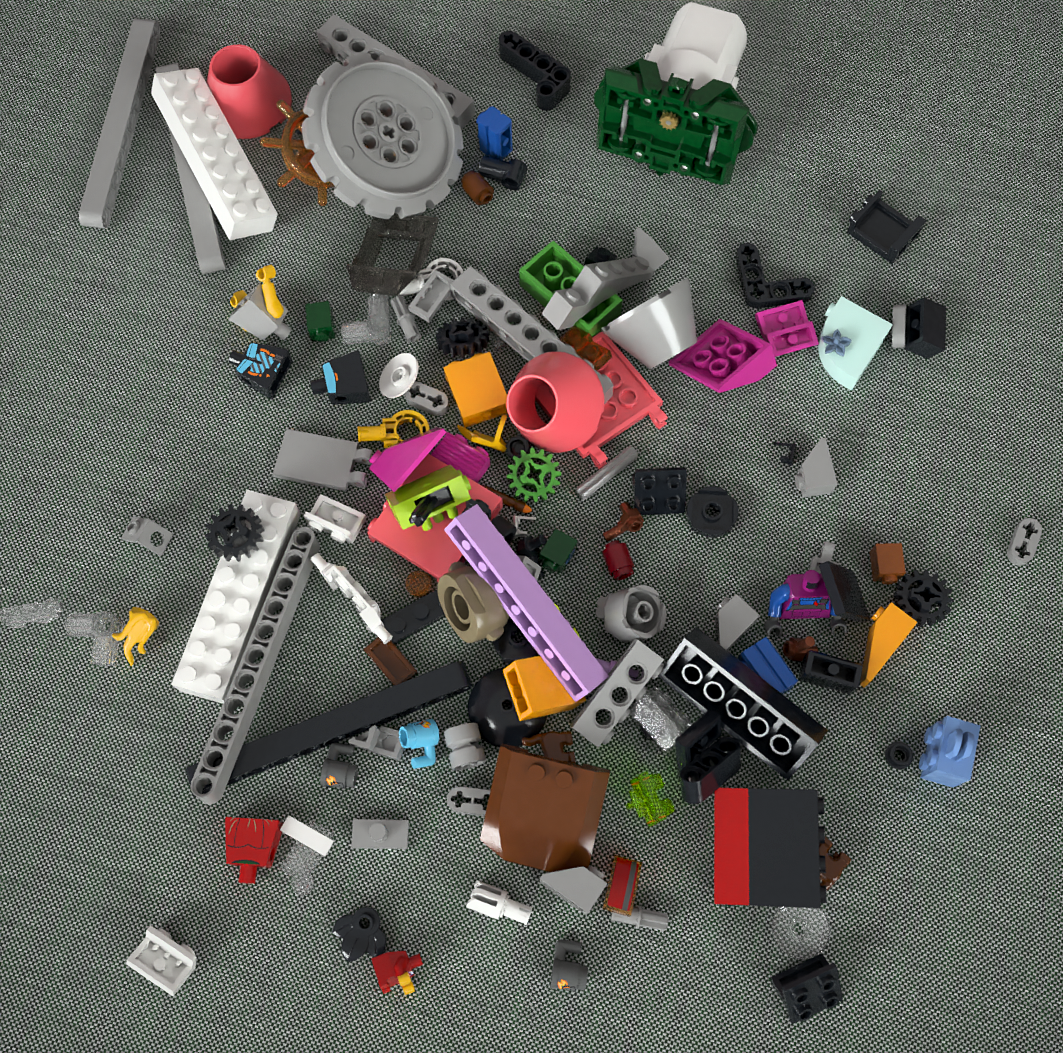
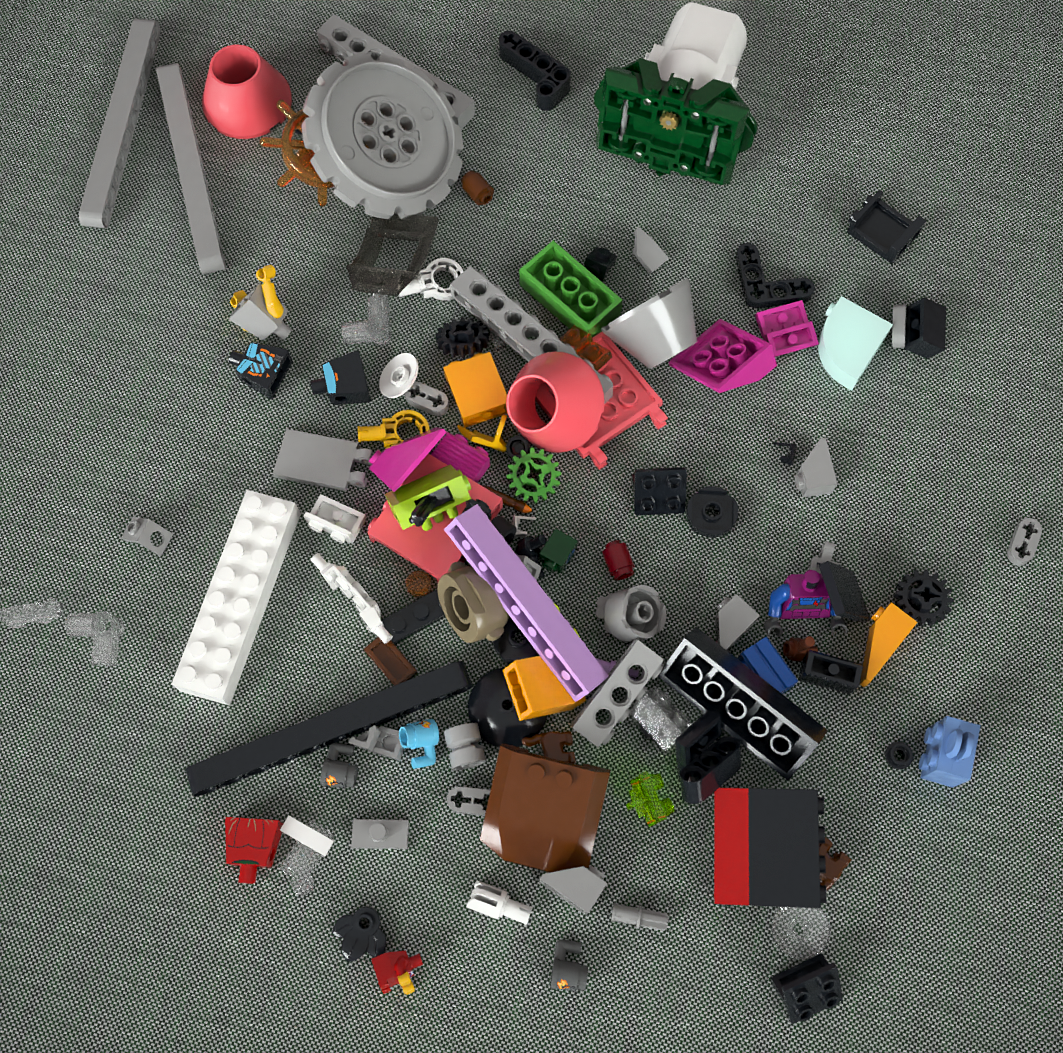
(138, 629): yellow piece -> none
(163, 960): white bracket -> none
(213, 153): white brick -> none
(241, 541): black gear -> none
(260, 672): light grey beam -> none
(320, 321): dark green brick -> none
(405, 319): light grey axle -> none
(431, 296): light grey tile -> none
(495, 133): blue brick -> none
(508, 173): black piece -> none
(593, 287): light grey arch -> none
(607, 472): light grey axle -> none
(622, 885): slope -> none
(630, 520): copper piece -> none
(836, 343): sand blue plant -> none
(887, 562): dark orange brick -> none

